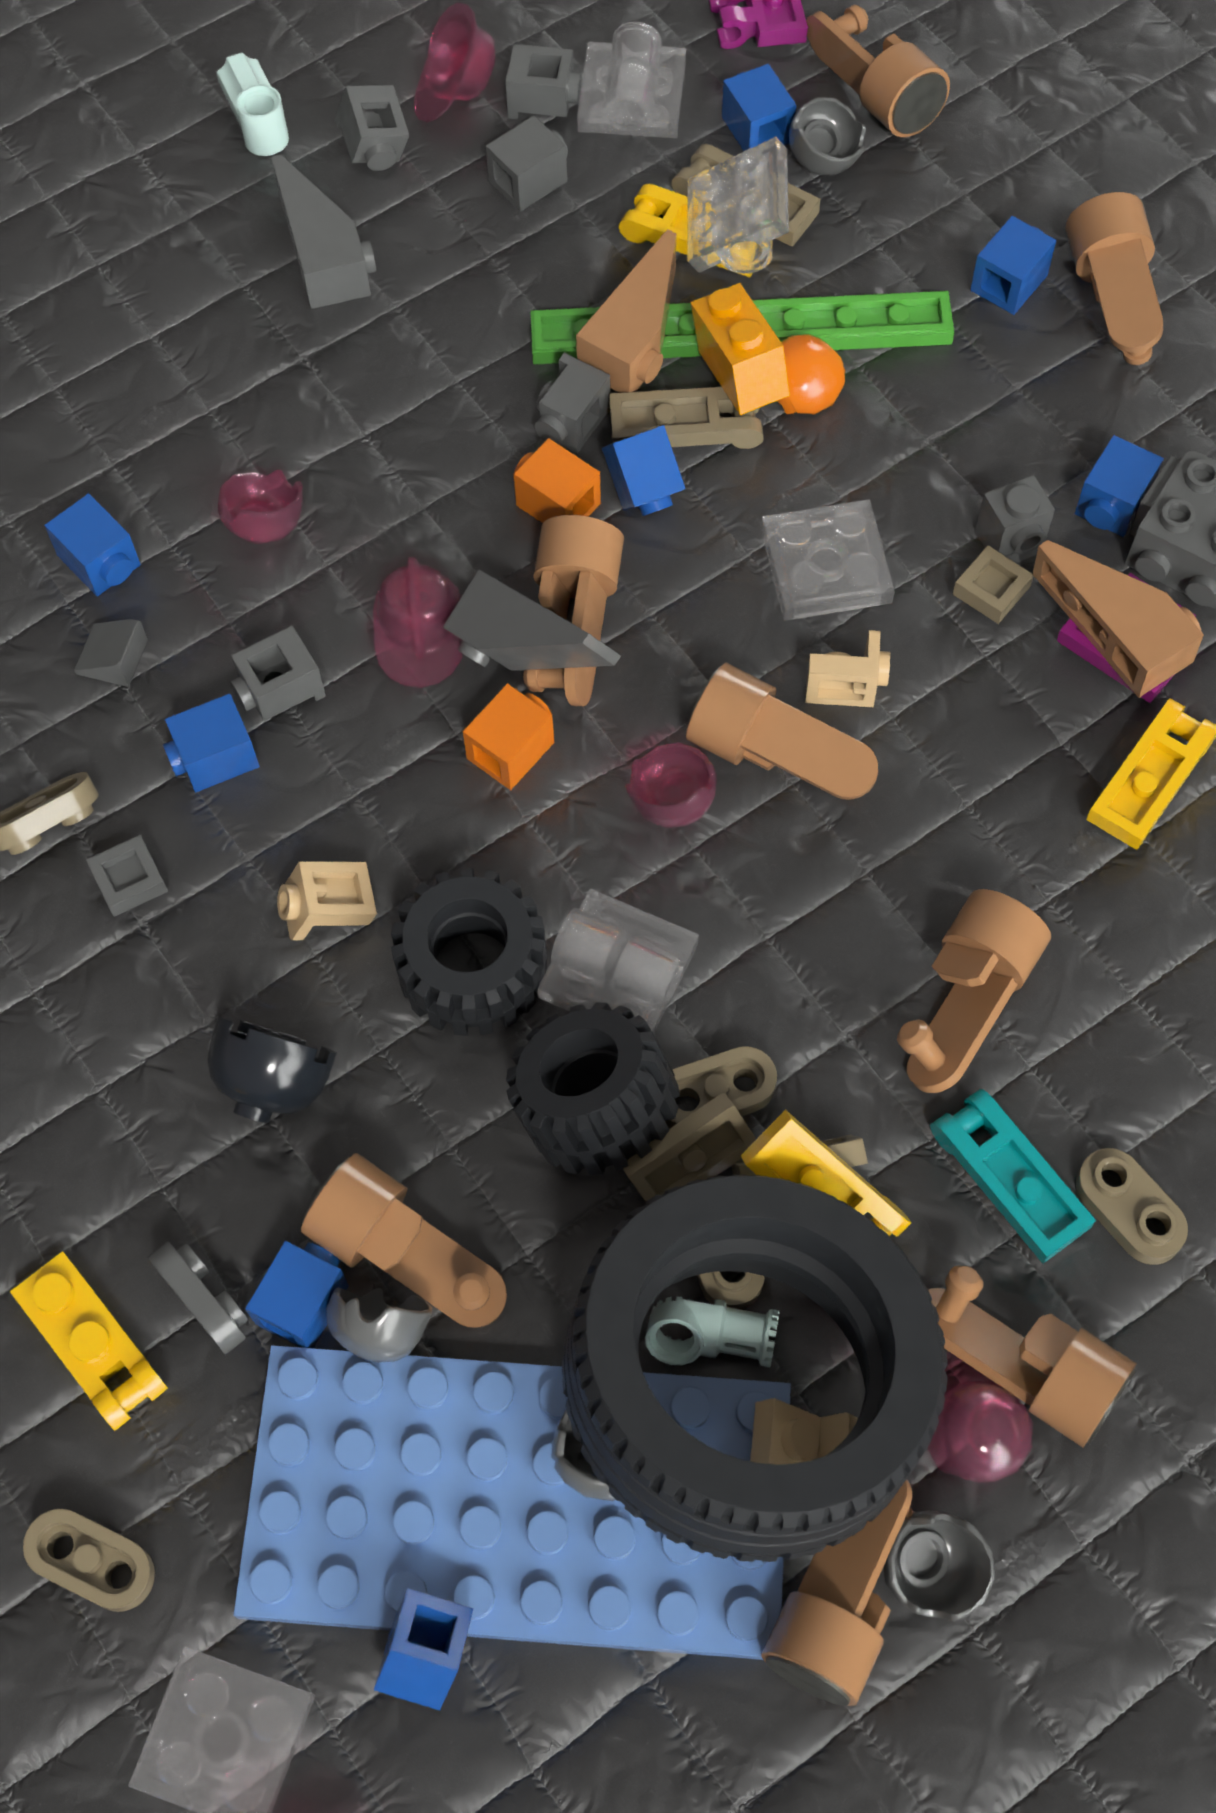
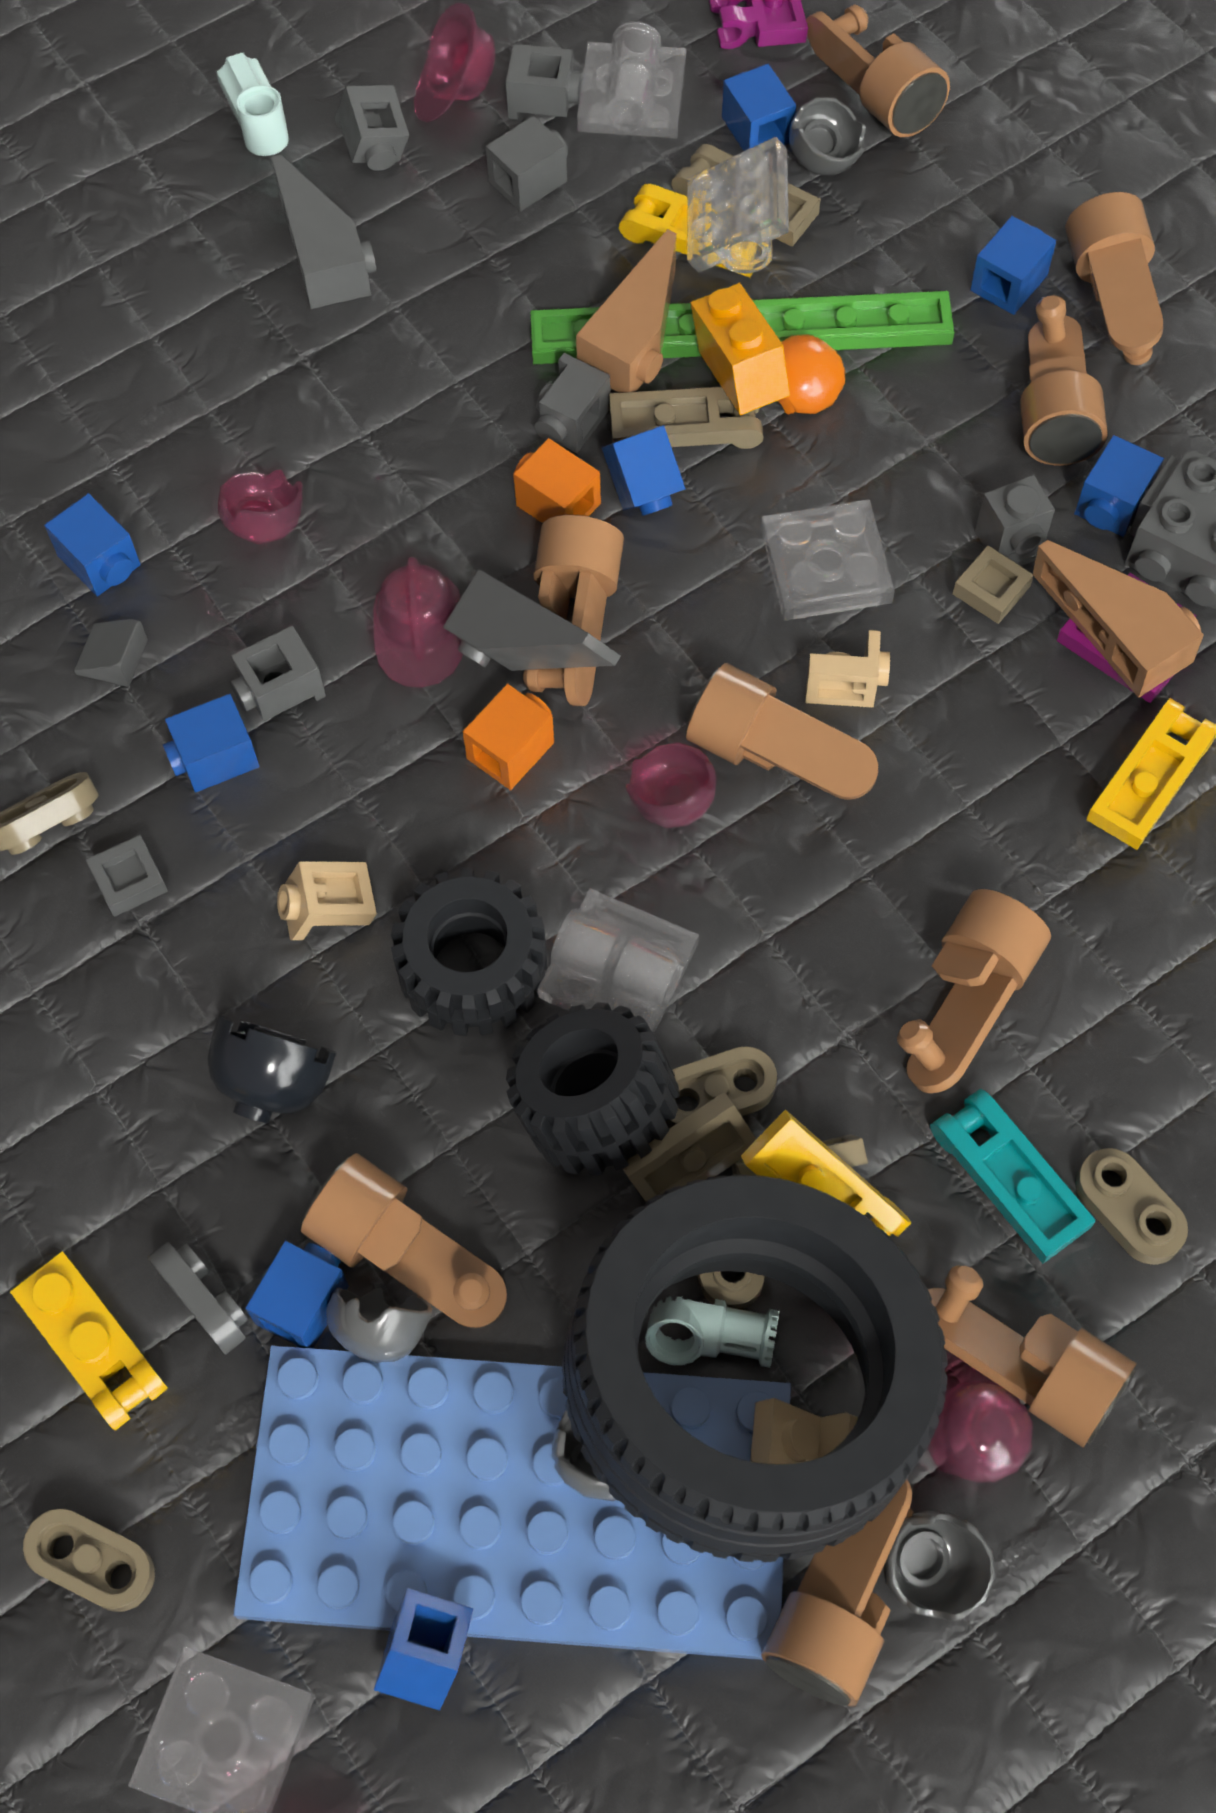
(1062, 403): none -> medium nougat piece

